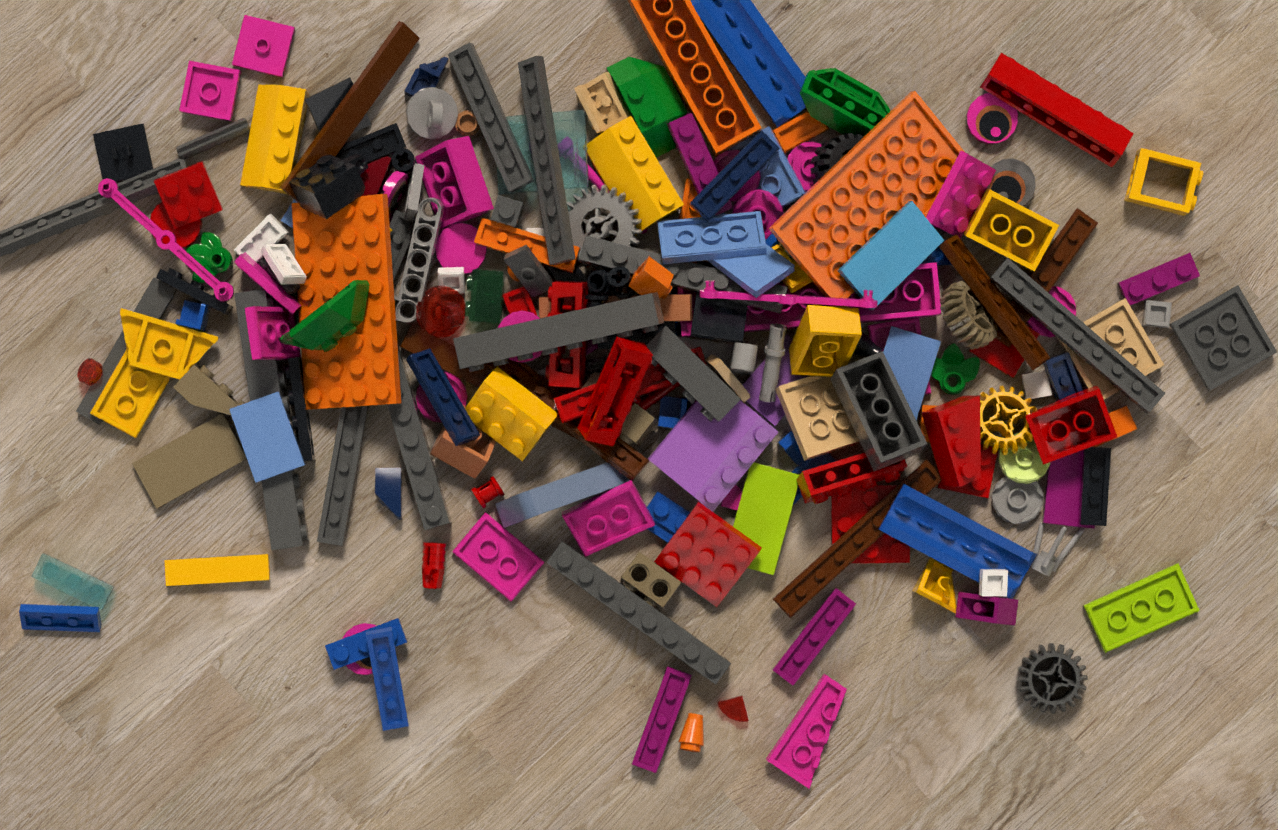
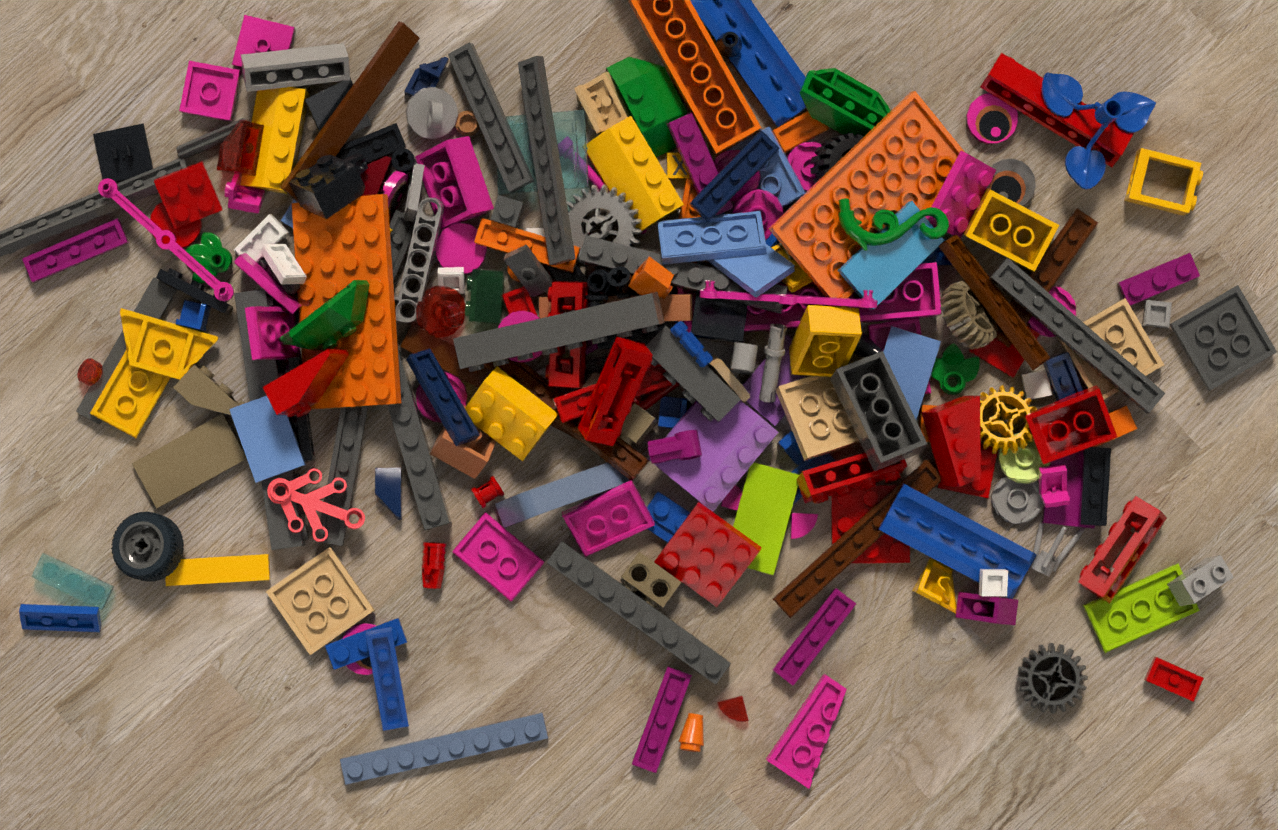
(75, 250): none -> magenta plate
(147, 546): none -> wheel
(241, 149): none -> clear red slope
(243, 197): none -> dark pink bracket
(295, 67): none -> light grey brick
(305, 384): none -> red slope
(311, 502): none -> coral plant
(320, 600): none -> tan plate
(444, 748): none -> sand blue plate
(676, 167): none -> yellow tile
(681, 446): none -> magenta piece
(691, 344): none -> blue axle
(729, 50): none -> black cone
(802, 524): none -> dark pink tile
(888, 218): none -> green plant
(1053, 486): none -> dark pink bracket
(1127, 109): none -> blue plant
(1146, 521): none -> red brick
(1173, 678): none -> red plate
(1200, 580): none -> light grey brick

